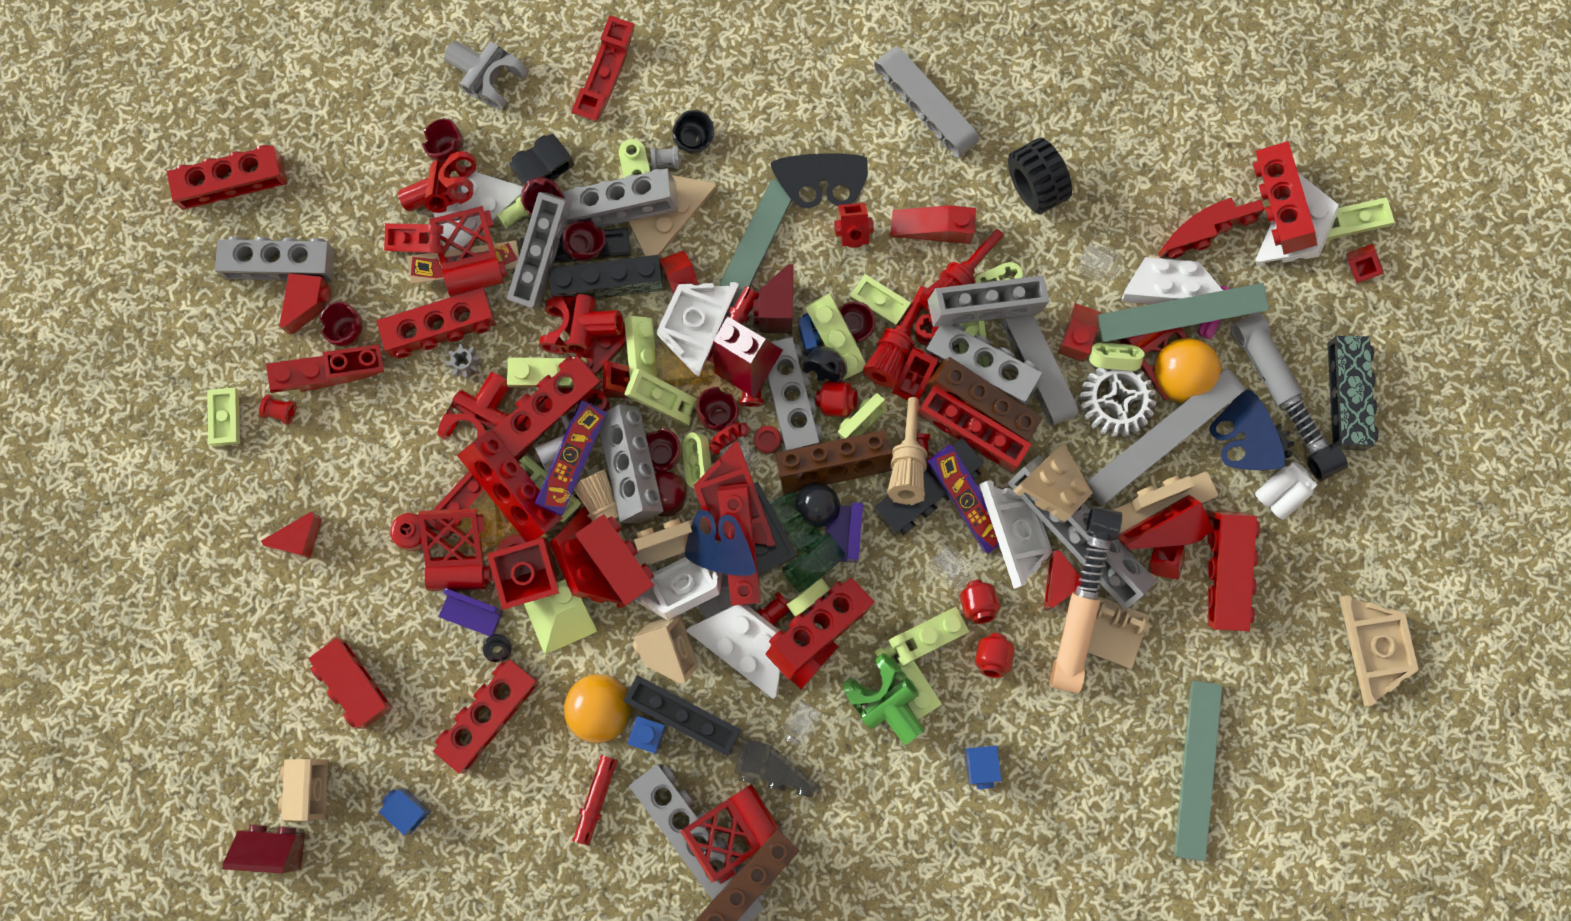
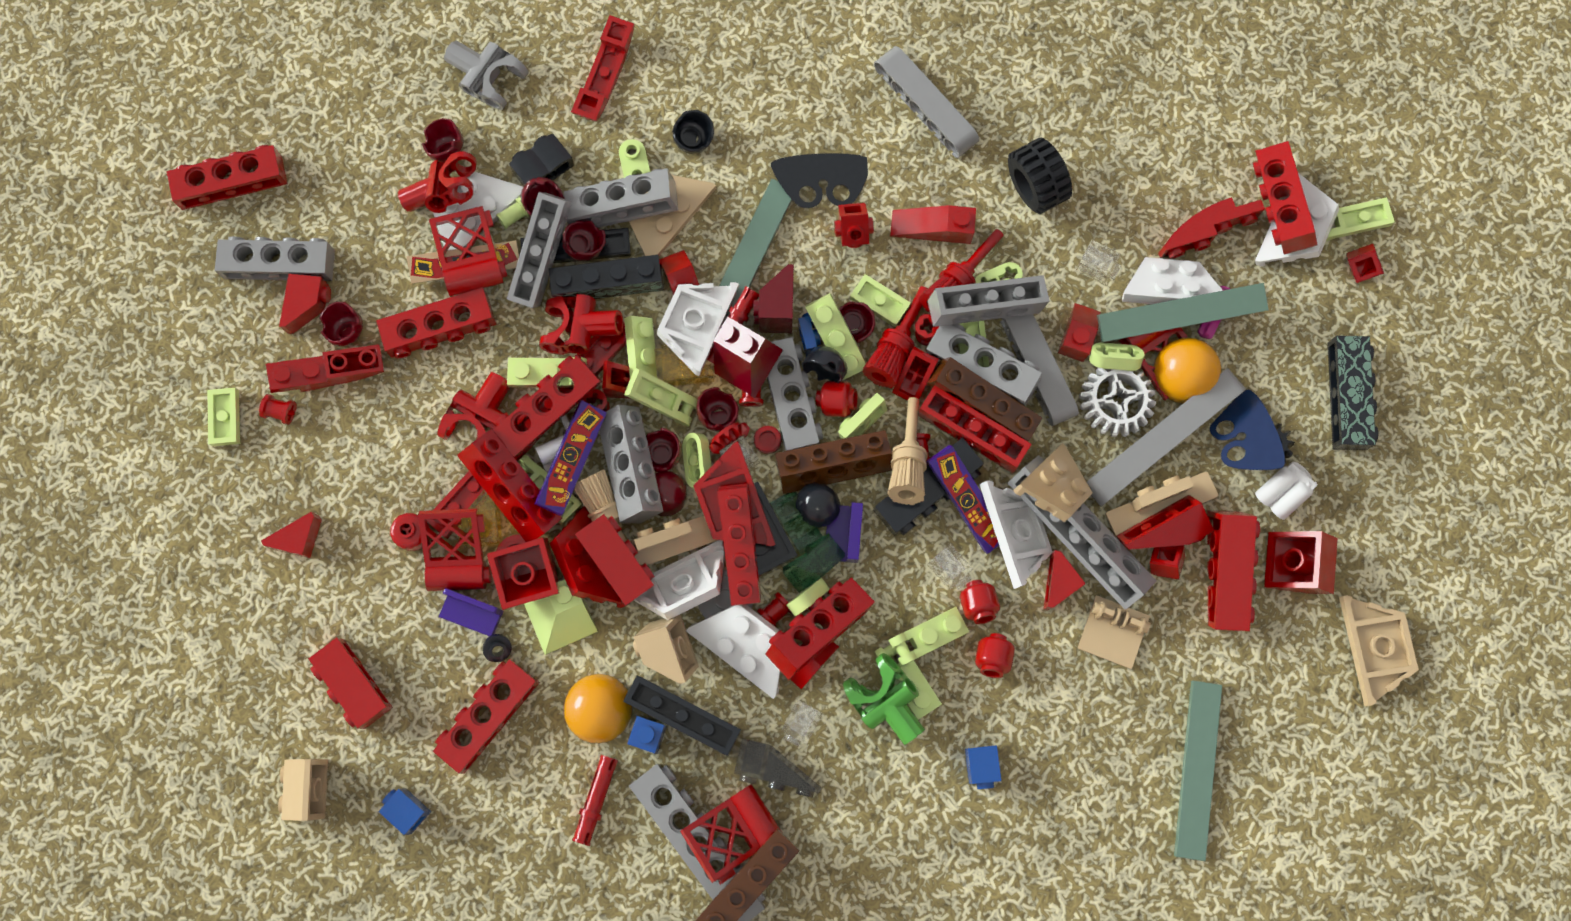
(266, 850): dark red slope -> none
(413, 238): red plate -> none
(463, 369): light grey gear -> none
(665, 158): light grey bush -> none
(728, 557): dark blue piece -> none
(1069, 667): piece -> none
(1254, 336): piece -> none
(1301, 562): none -> red slope

